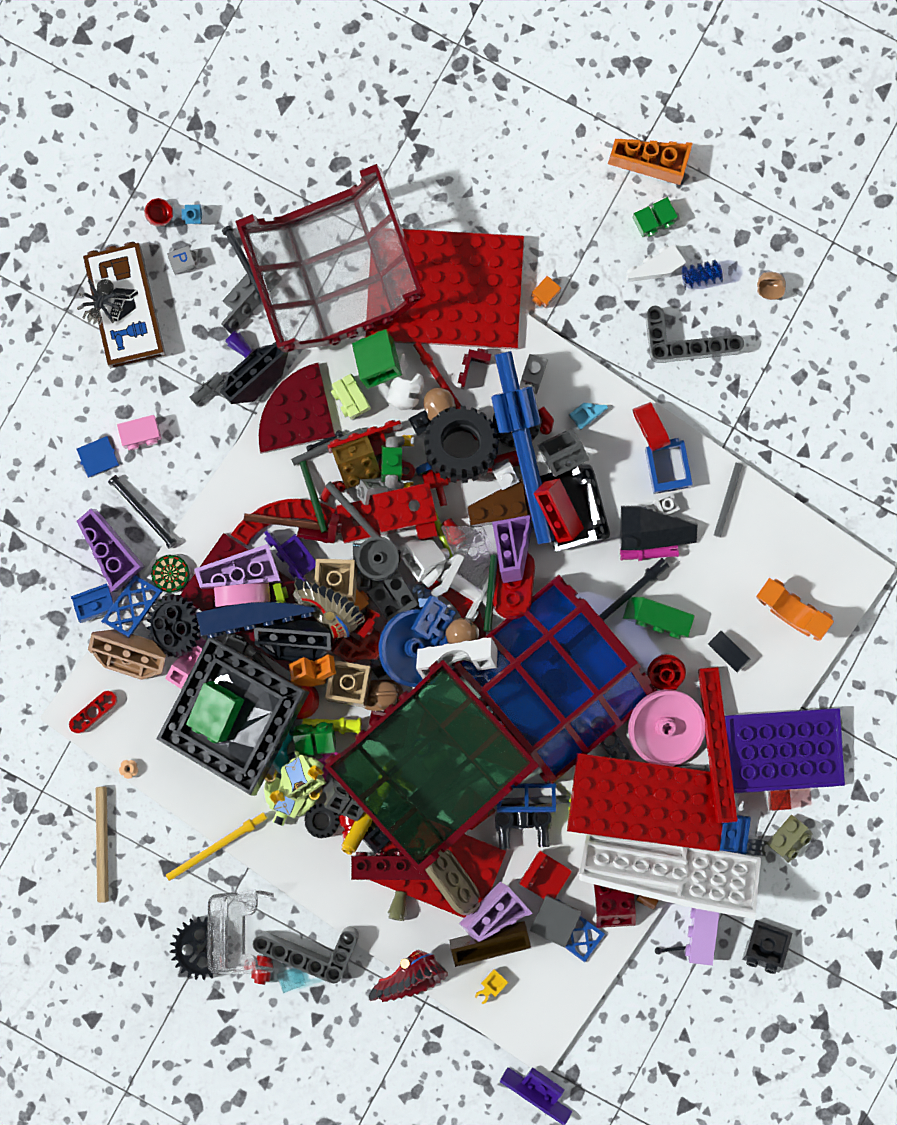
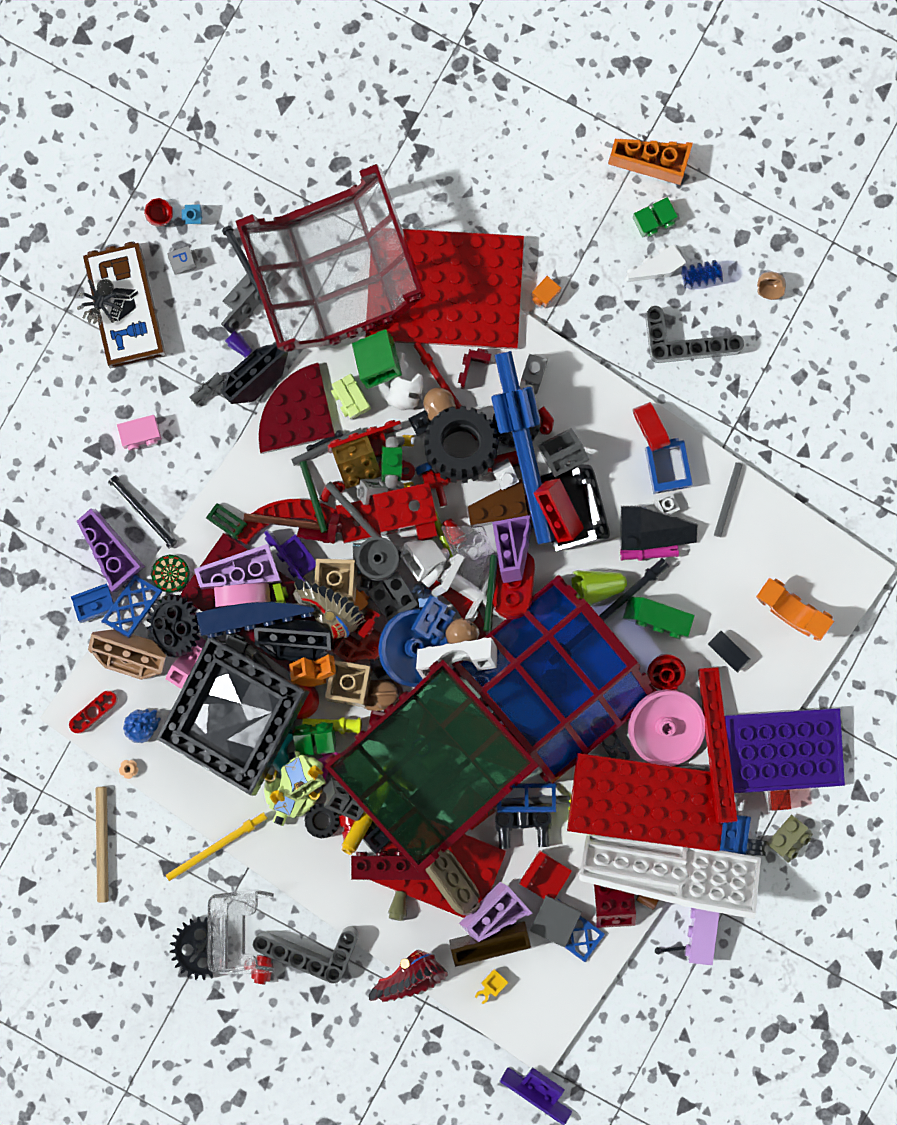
(97, 456): blue piece -> none
(141, 725): none -> blue hair
(214, 712): brick -> none
(238, 529): none -> dark green tile
(291, 979): clear light blue panel -> none
(586, 413): medium azure tile -> none
(597, 585): none -> lime cone
(767, 947): black plate -> none

